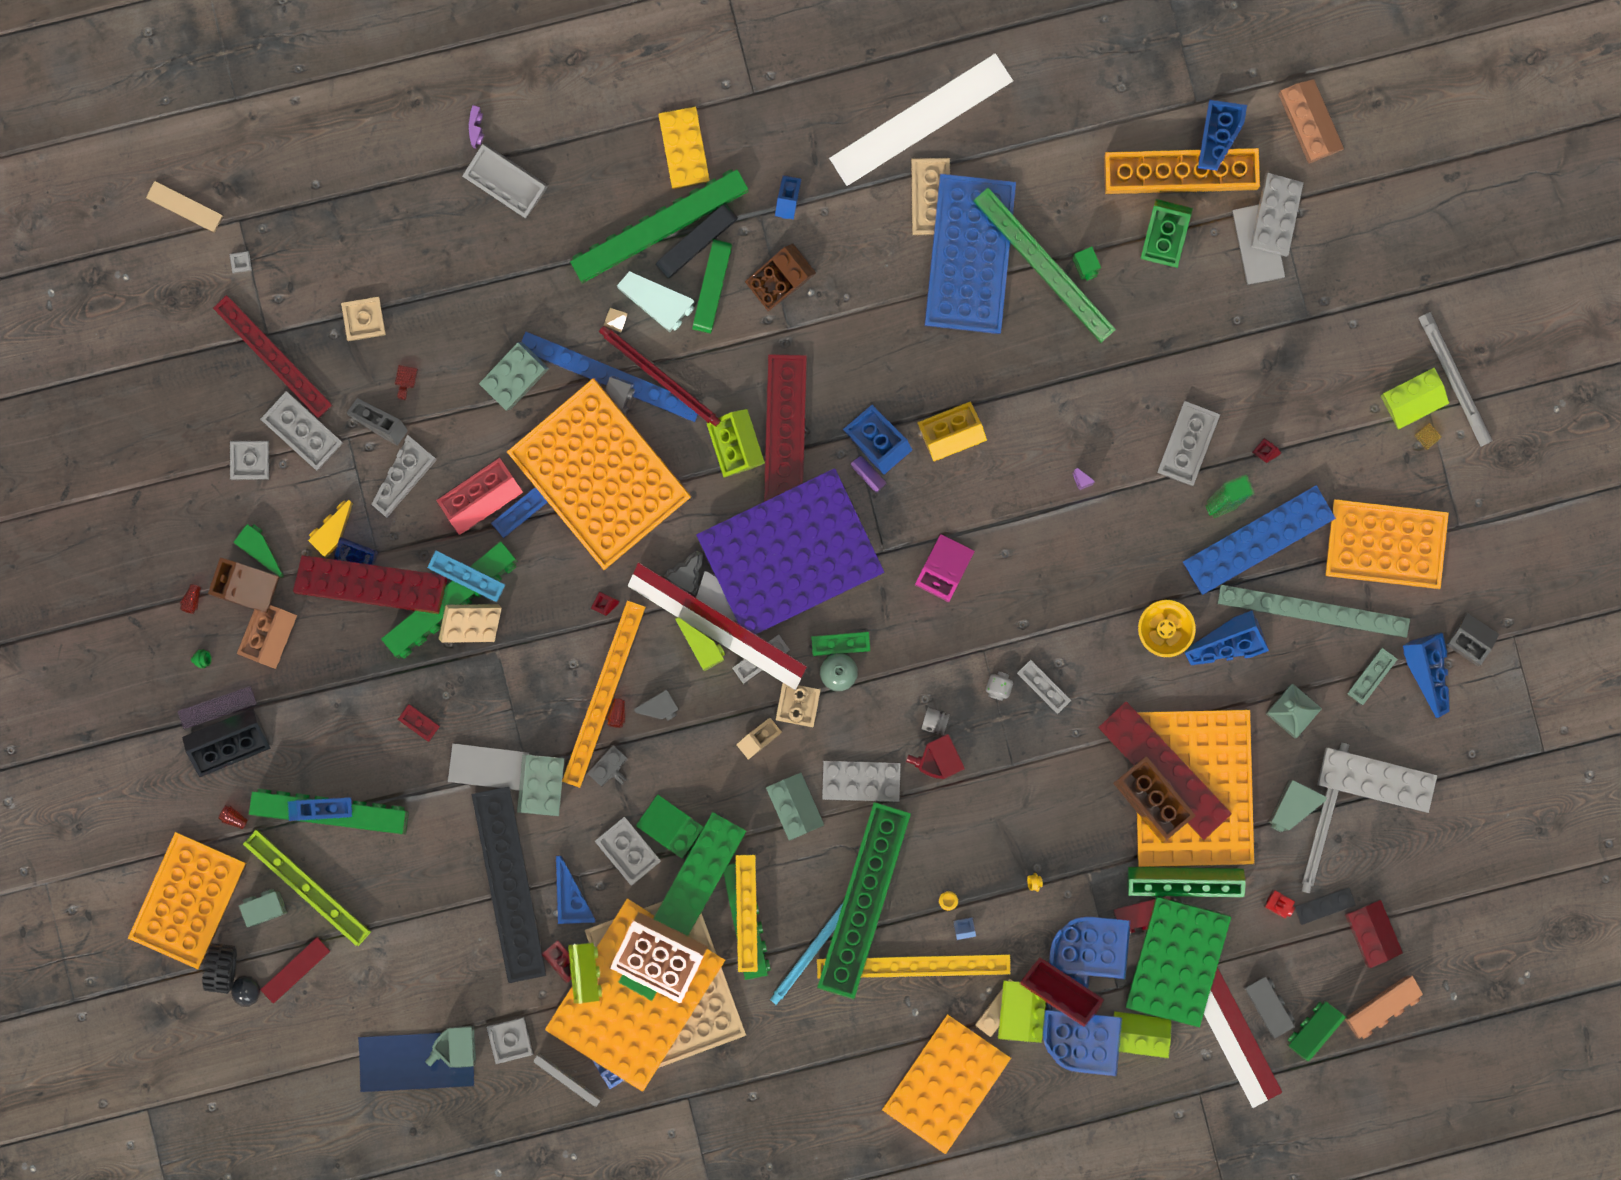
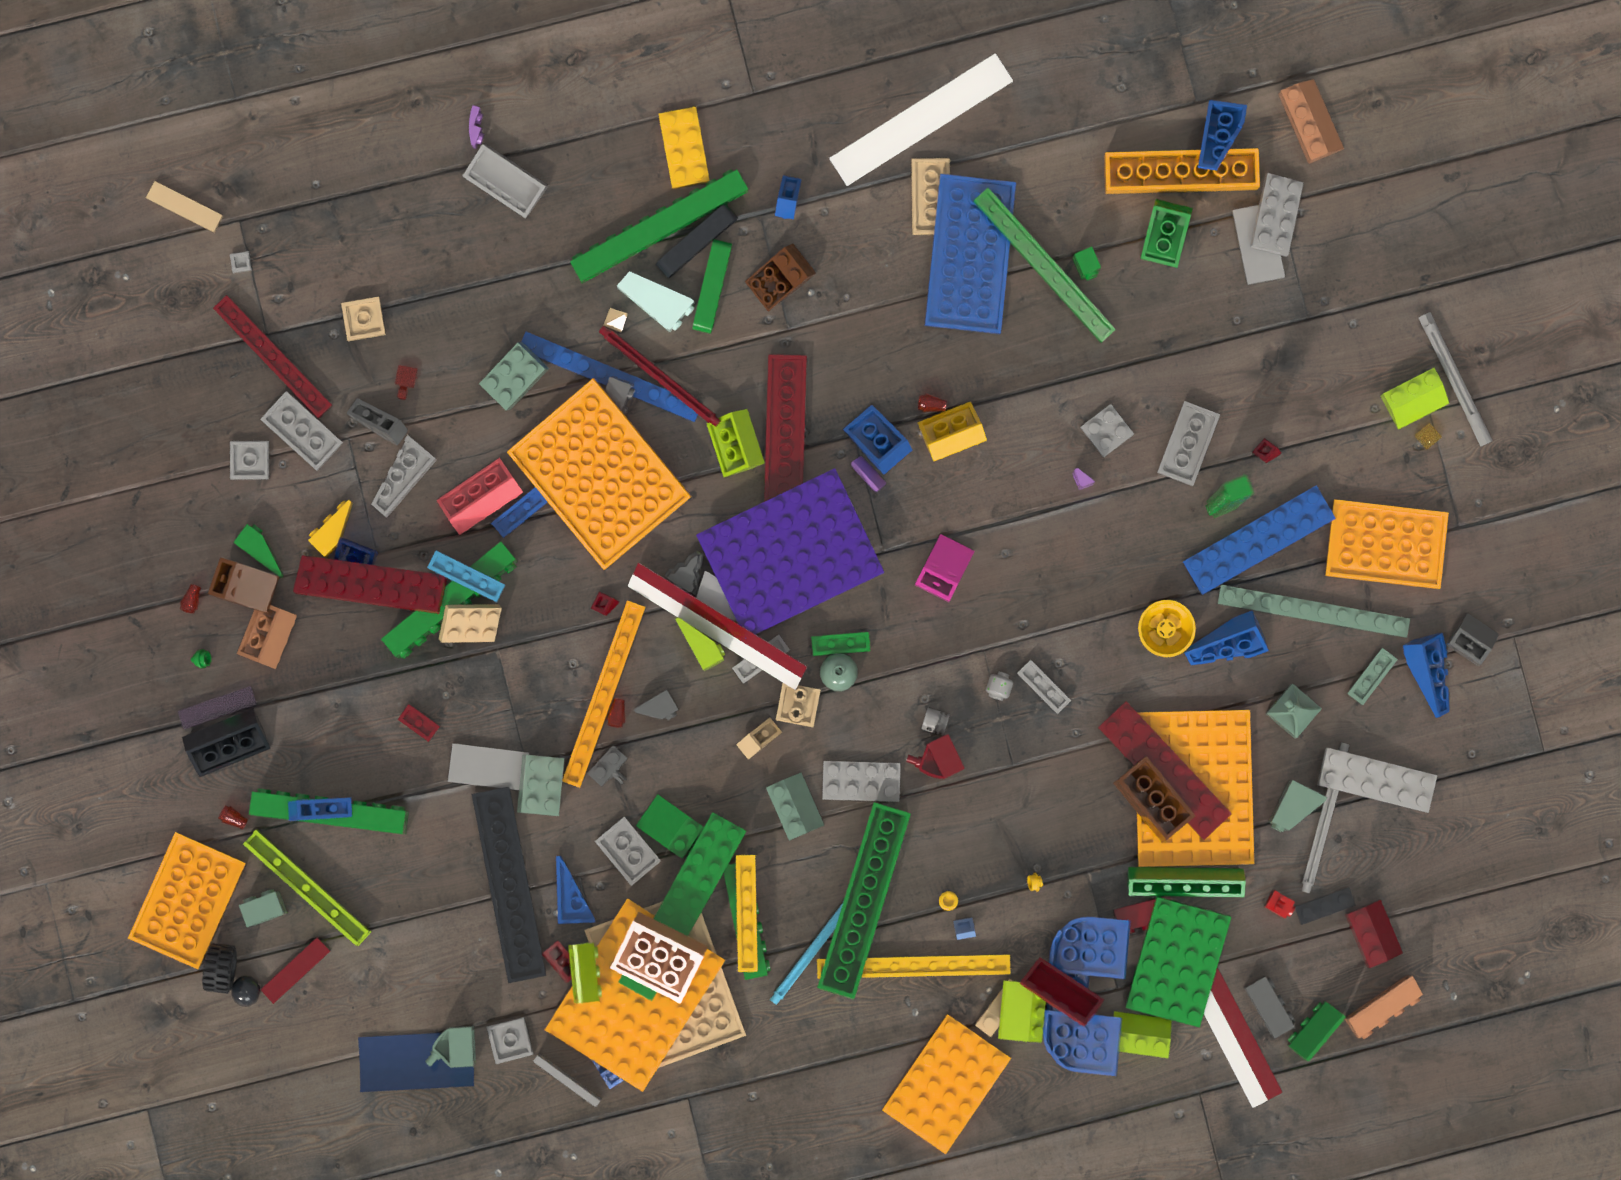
(931, 404): none -> clear red cone
(1107, 430): none -> light grey plate

